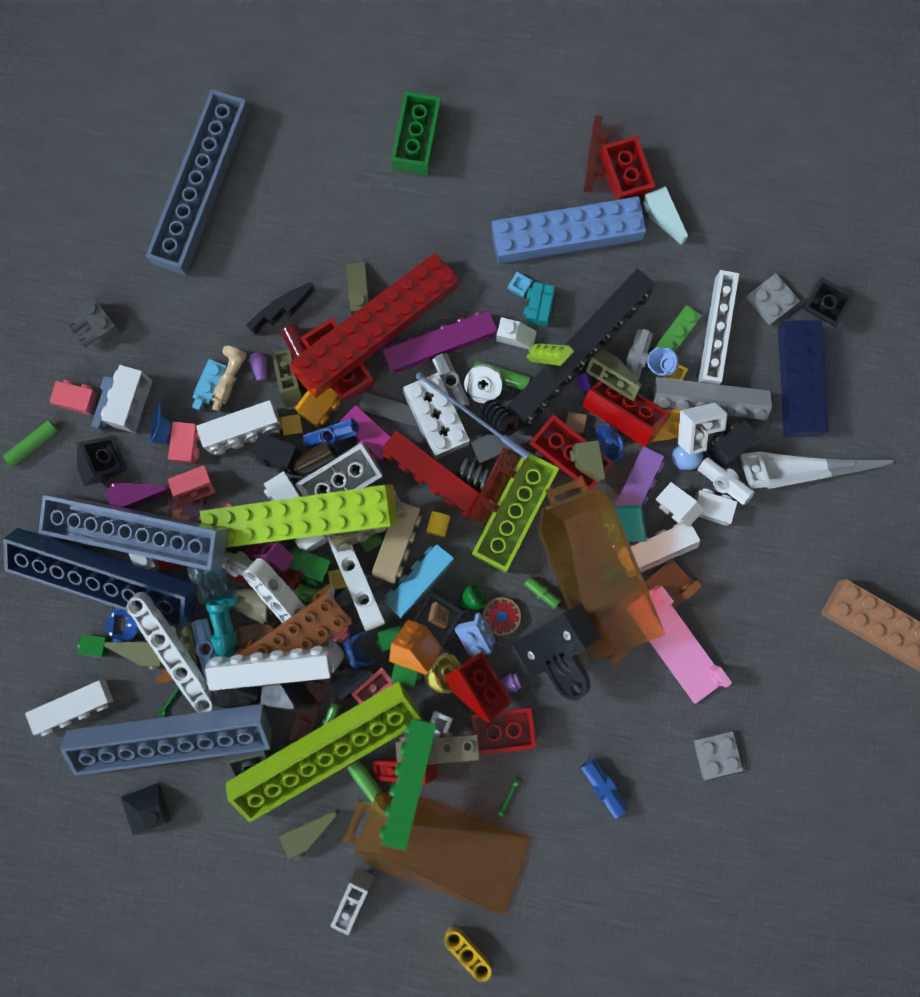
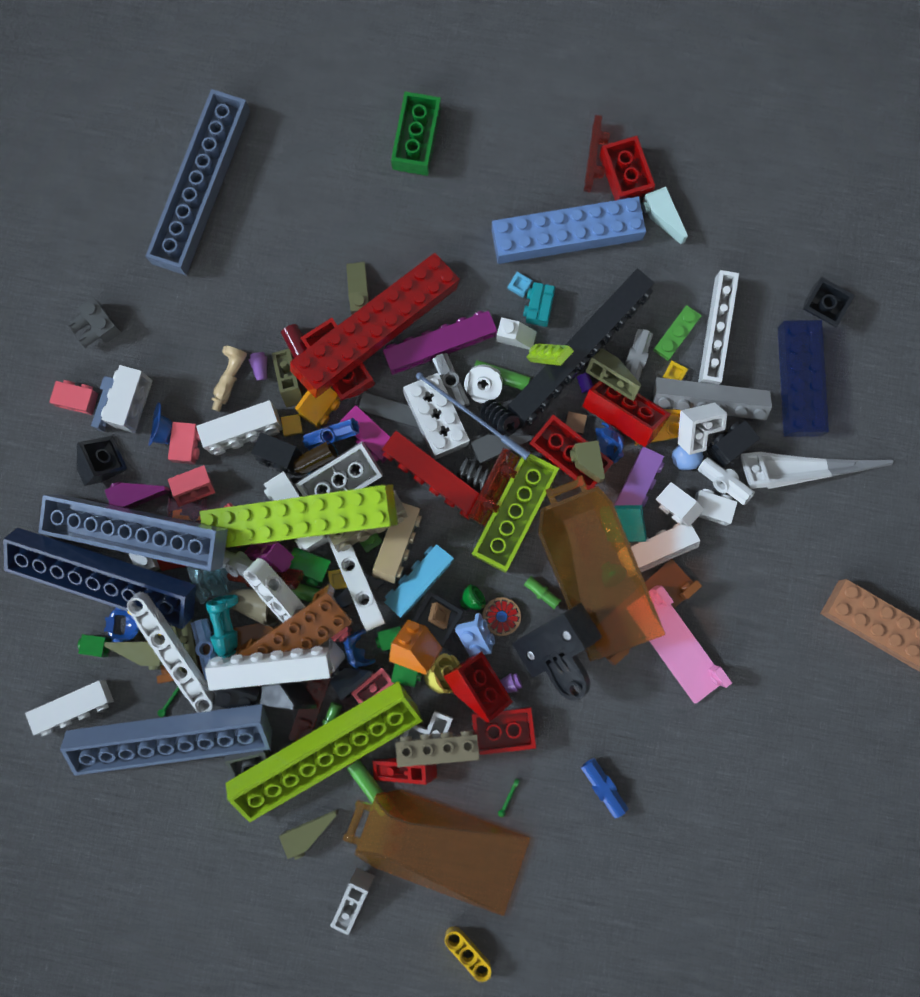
(30, 443): bright green piece -> none
(146, 809): black slope -> none
(207, 383): medium azure hinge -> none
(287, 303): black slope -> none
(408, 784): green brick -> none
(438, 524): yellow piece -> none
(663, 361): light blue hair -> none
(718, 755): light grey plate -> none
(772, 299): light grey plate -> none

